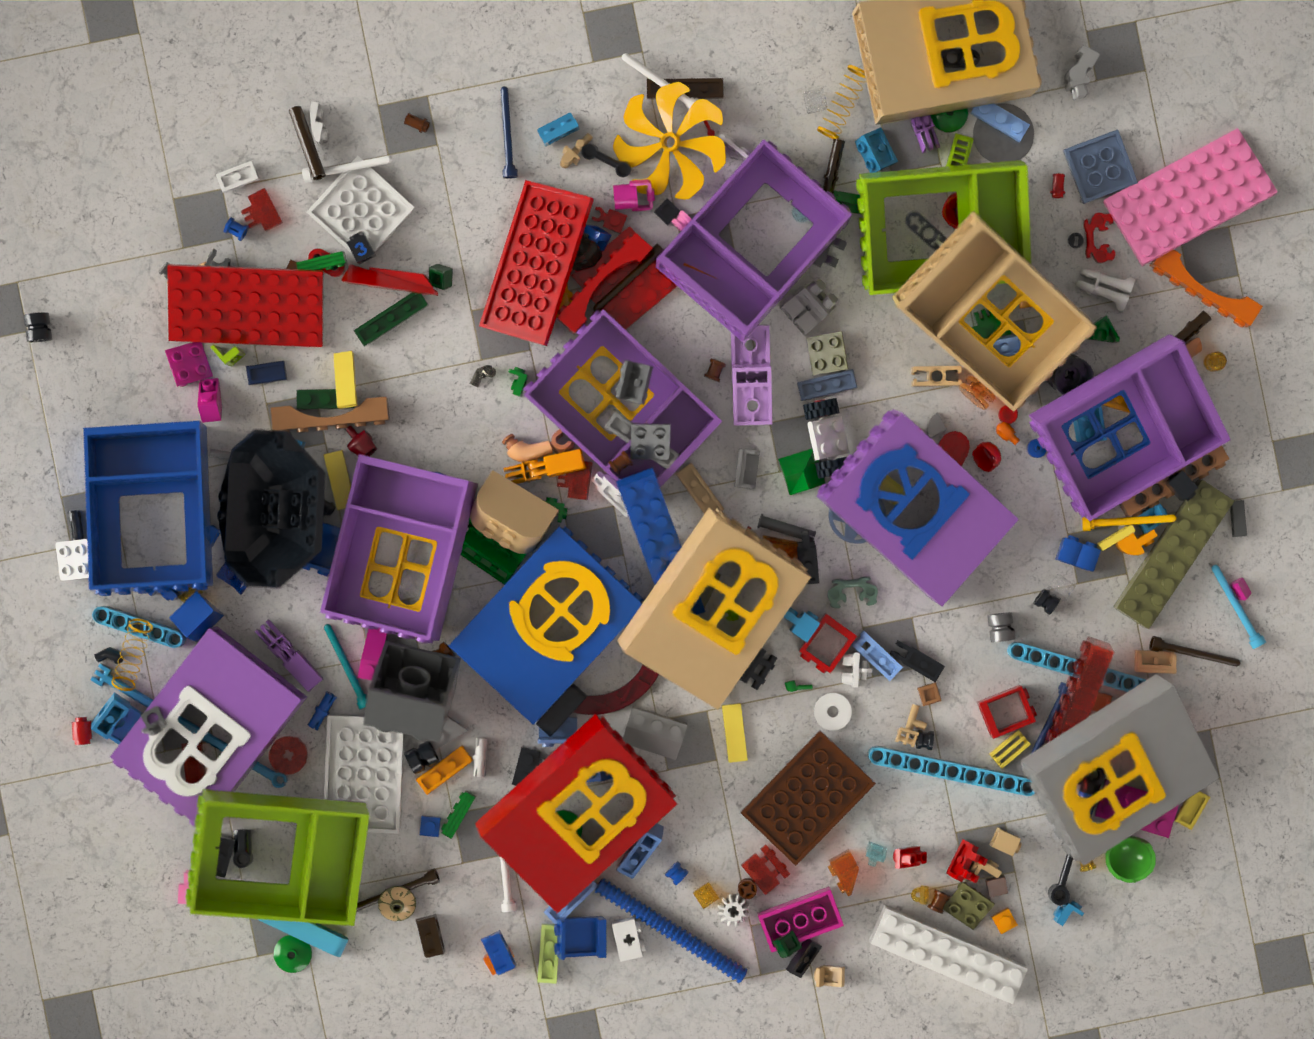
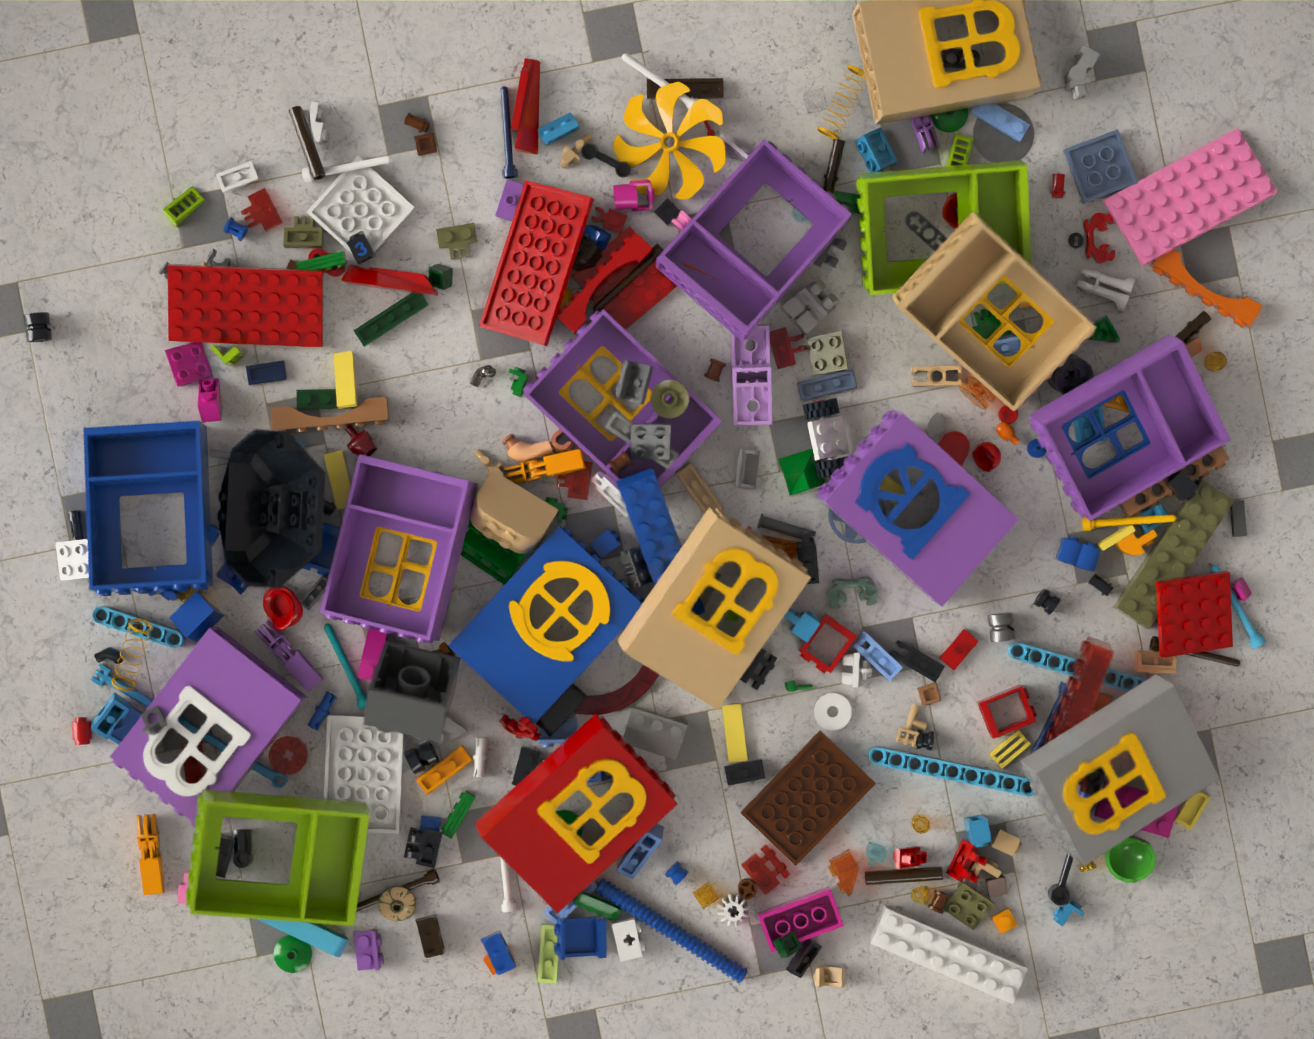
(151, 860): none -> light orange arm
(179, 201): none -> lime slope
(282, 607): none -> red piece
(303, 234): none -> olive hinge
(315, 593): none -> dark grey piece
(367, 949): none -> medium lavender bracket
(425, 144): none -> reddish brown tile
(429, 846): none -> black plate
(457, 238): none -> olive hinge
(488, 464): none -> tan arm
(509, 200): none -> medium lavender plate
(522, 729): none -> red helmet
(526, 108): none -> red wedge
(598, 905): none -> green piece
(606, 543): none -> blue brick
(635, 557): none -> dark grey hinge
(679, 395): none -> olive dish
(744, 772): none -> black plate
(782, 347): none -> dark red hinge
(903, 875): none -> dark brown piece
(918, 829): none -> clear yellow bush
(958, 649): none -> red plate
(977, 830): none -> dark azure brick
(1101, 585): none -> black pin
(1194, 614): none -> red plate

